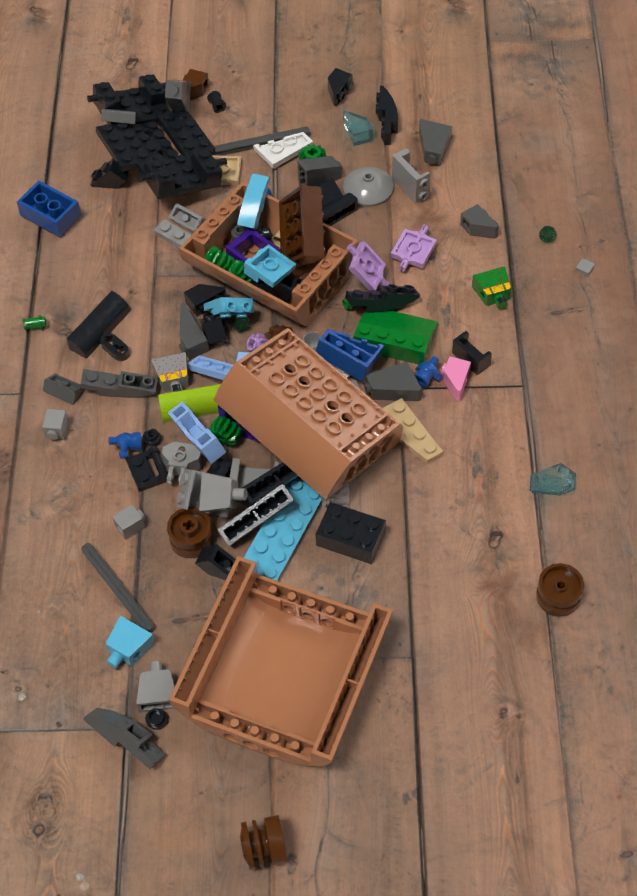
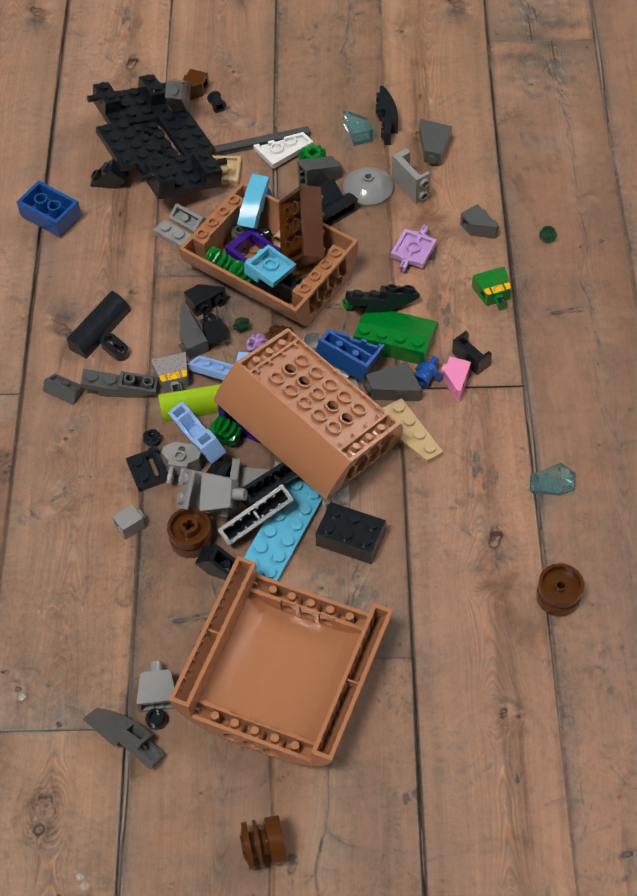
(37, 322): green pin -> none
(55, 424): light grey brick -> none
(117, 587): dark grey axle -> none
(118, 116): light grey slope -> none
(126, 441): blue piece -> none
(127, 643): medium azure torso -> none
(230, 306): medium azure plate -> none
(339, 85): black slope -> none
(367, 266): lavender plate -> none
(585, 267): light grey piece -> none

